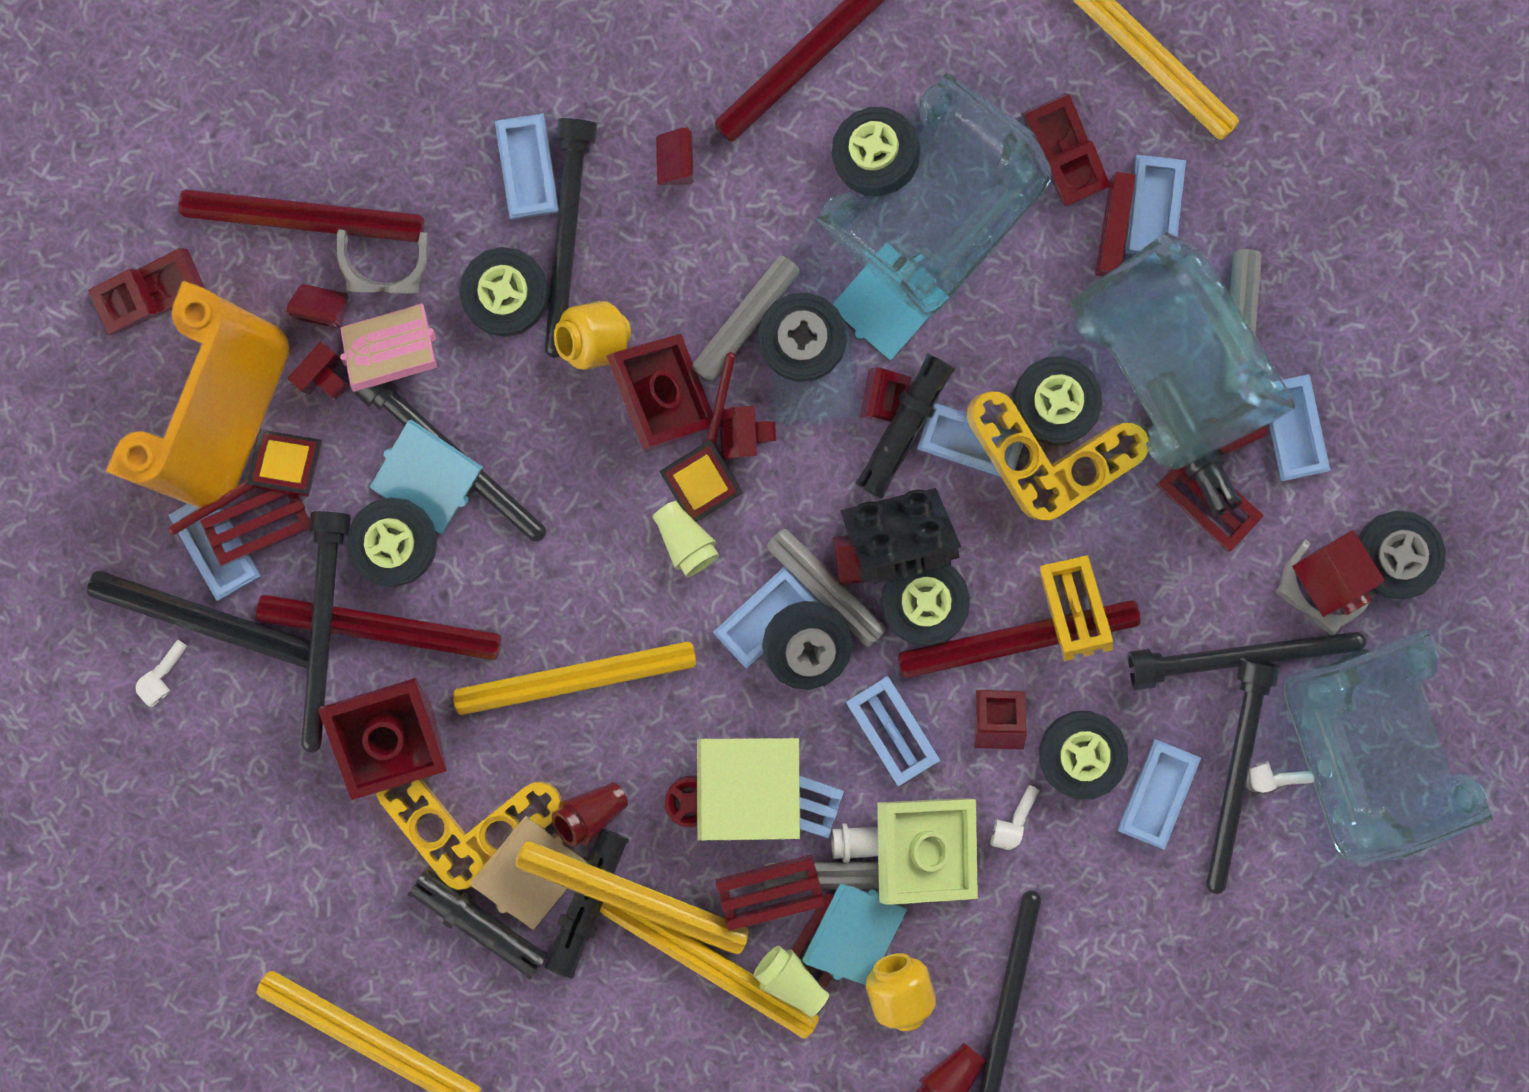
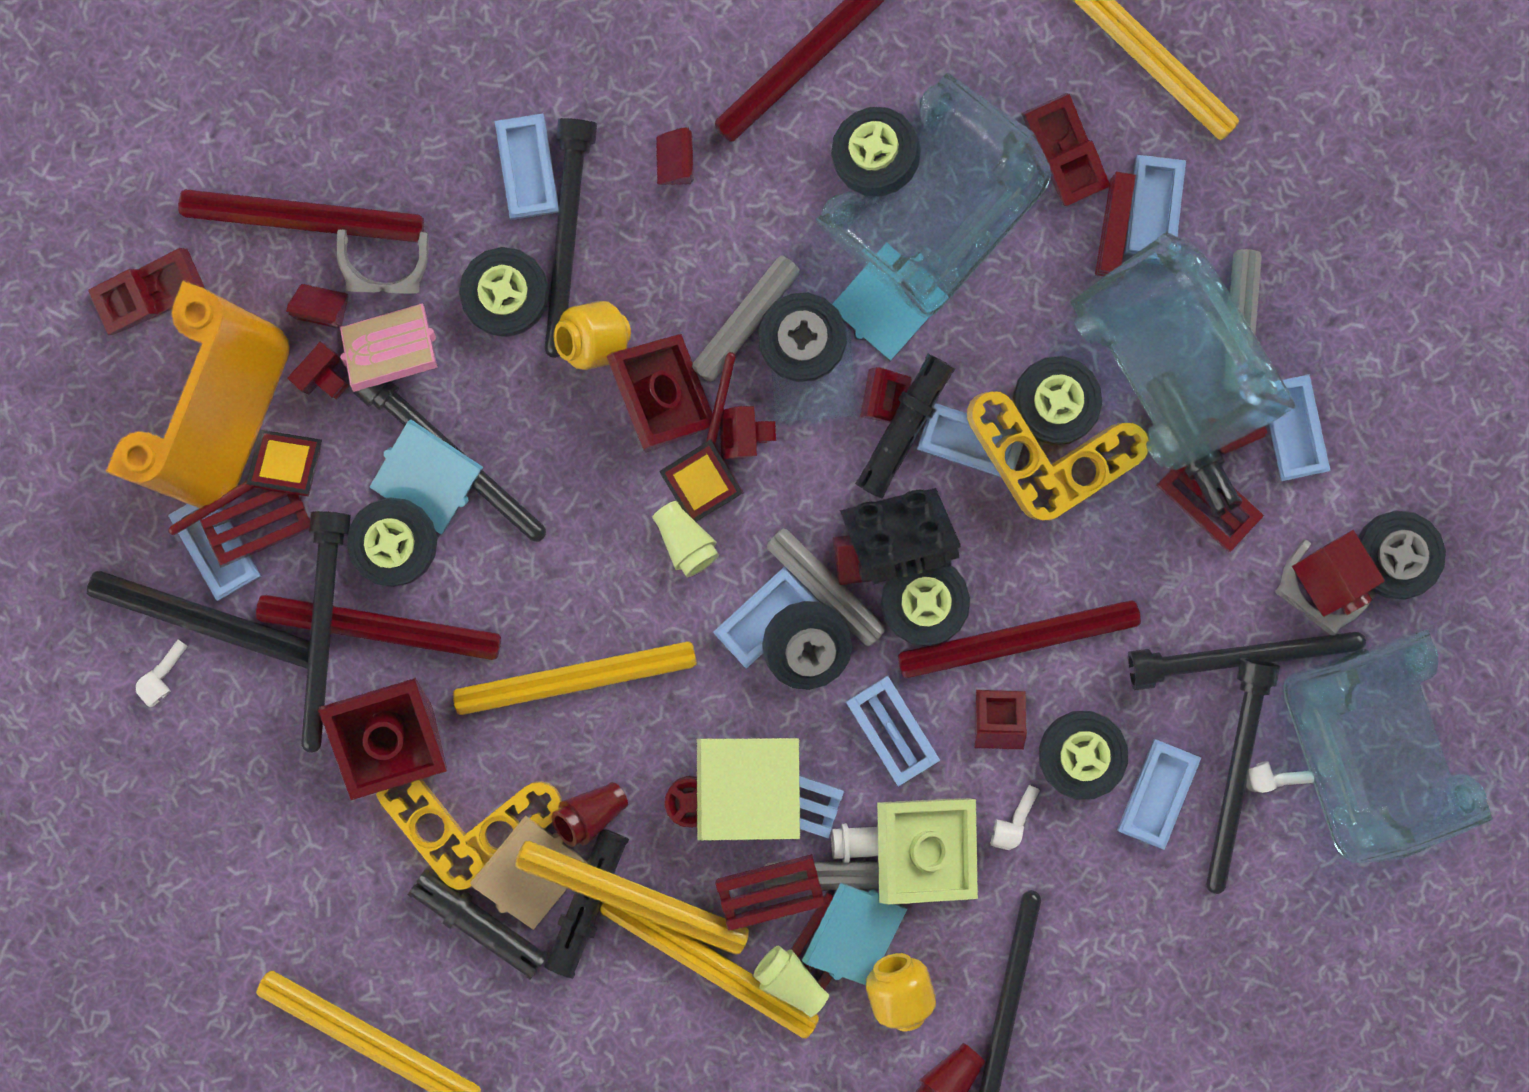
(1085, 643): yellow tile -> none

